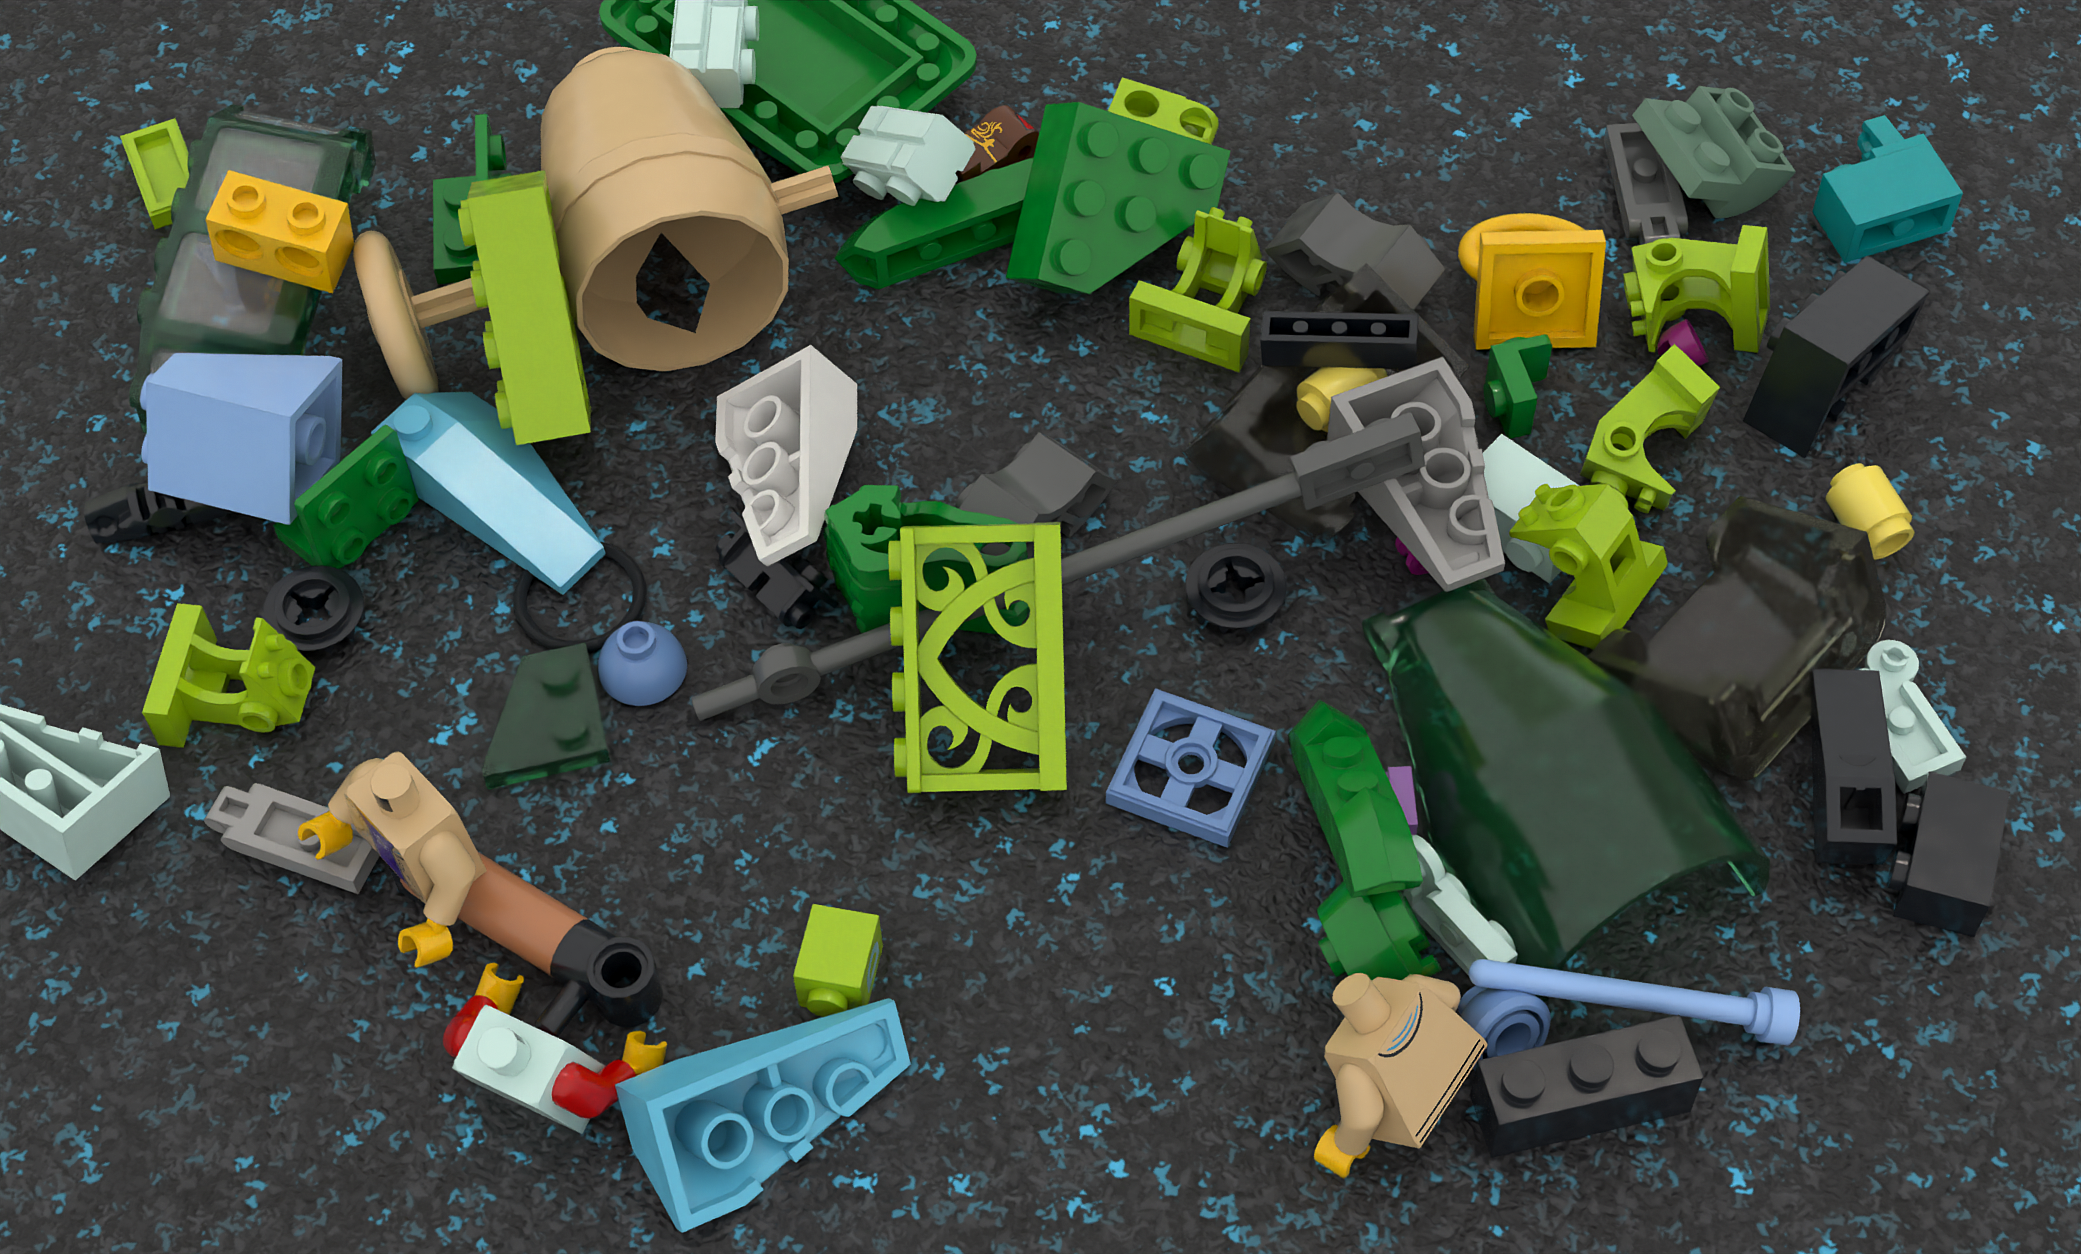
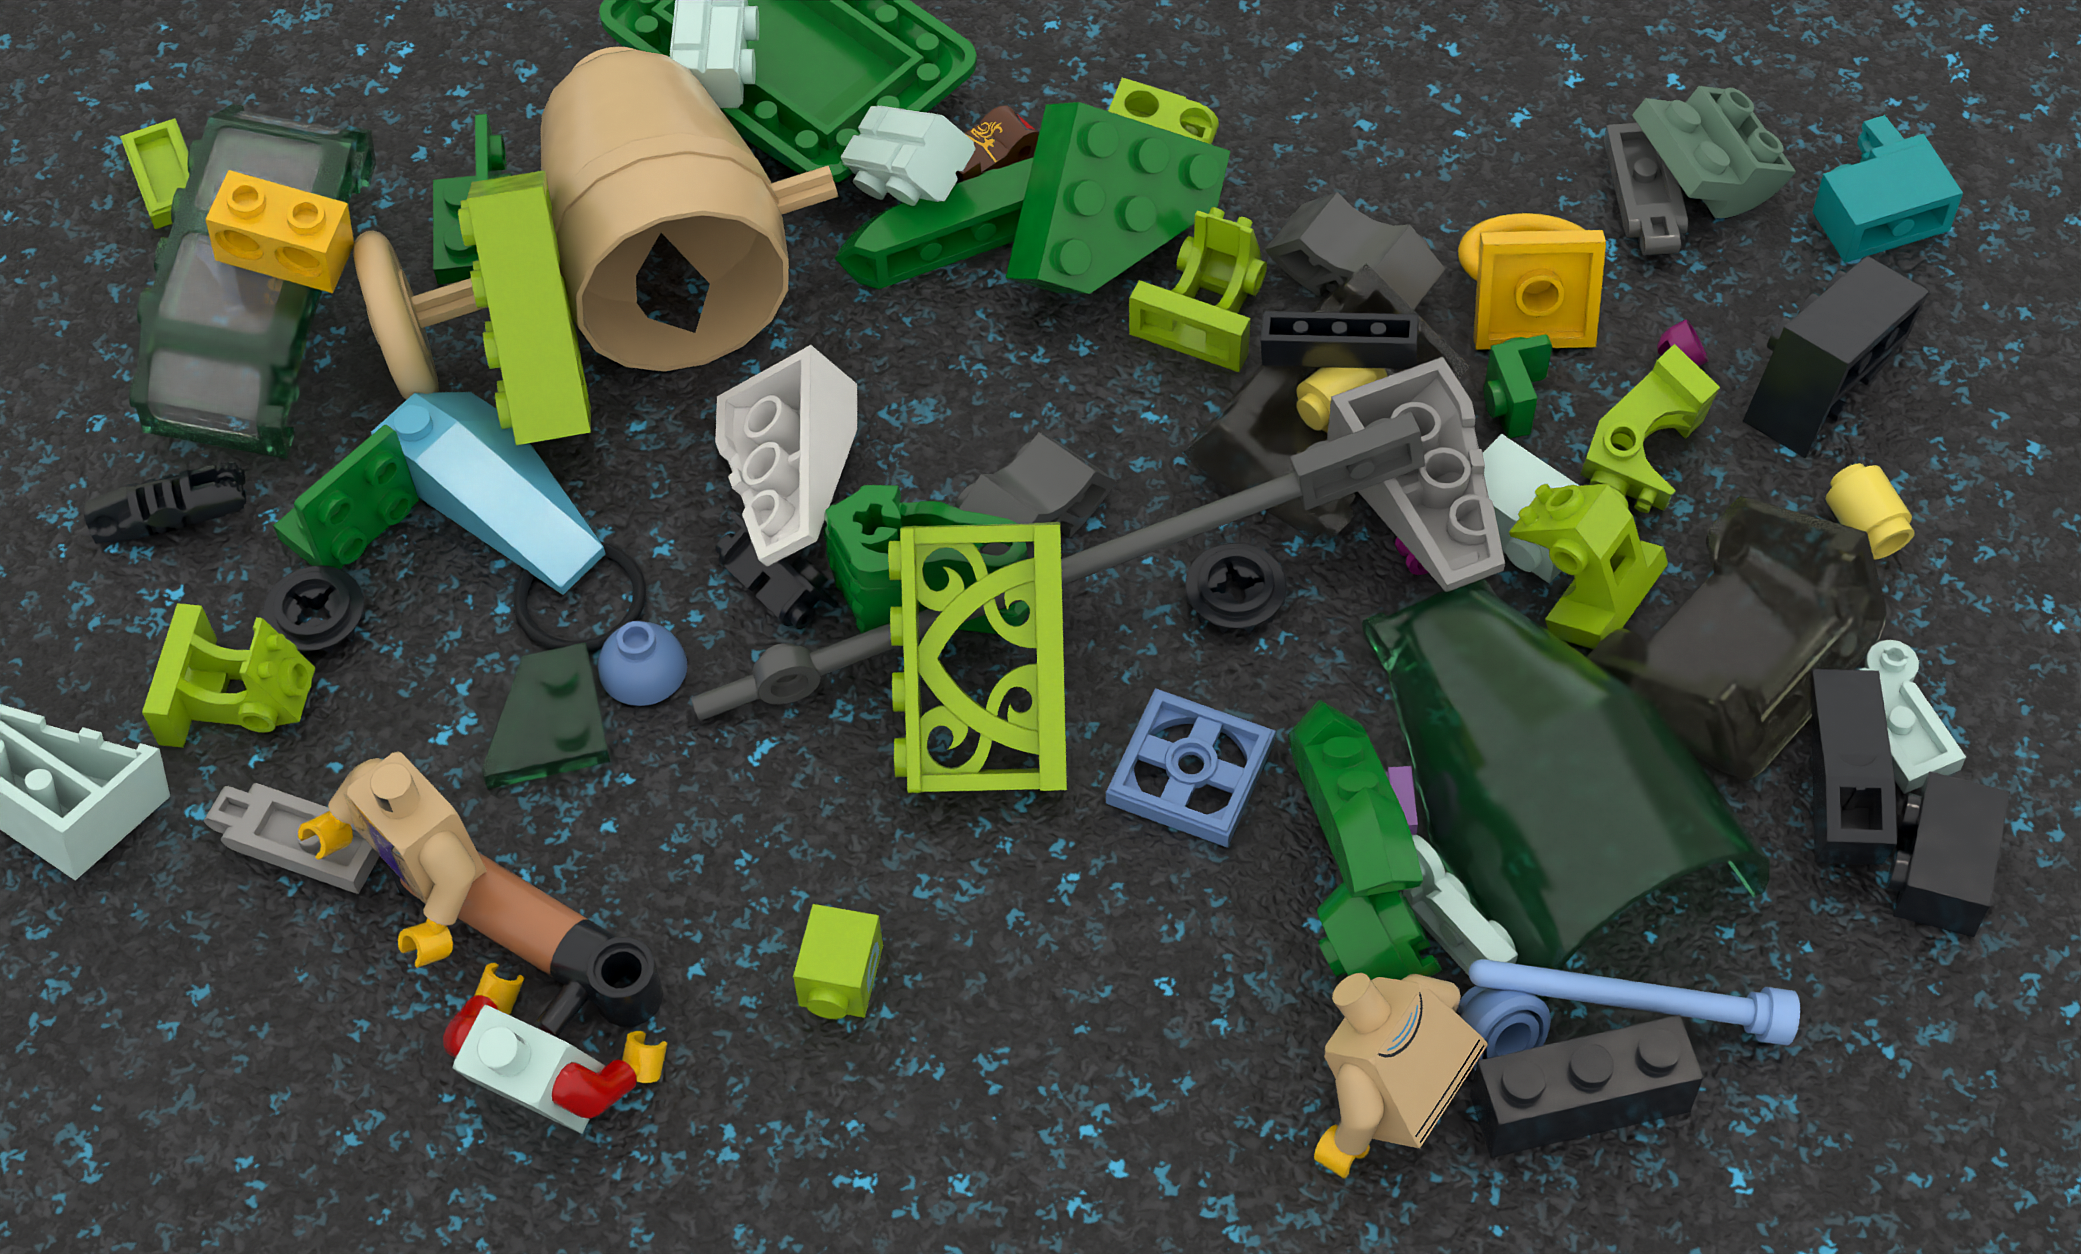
(242, 429): light blue slope -> none
(739, 1112): medium azure wedge -> none
(1702, 276): lime tile -> none

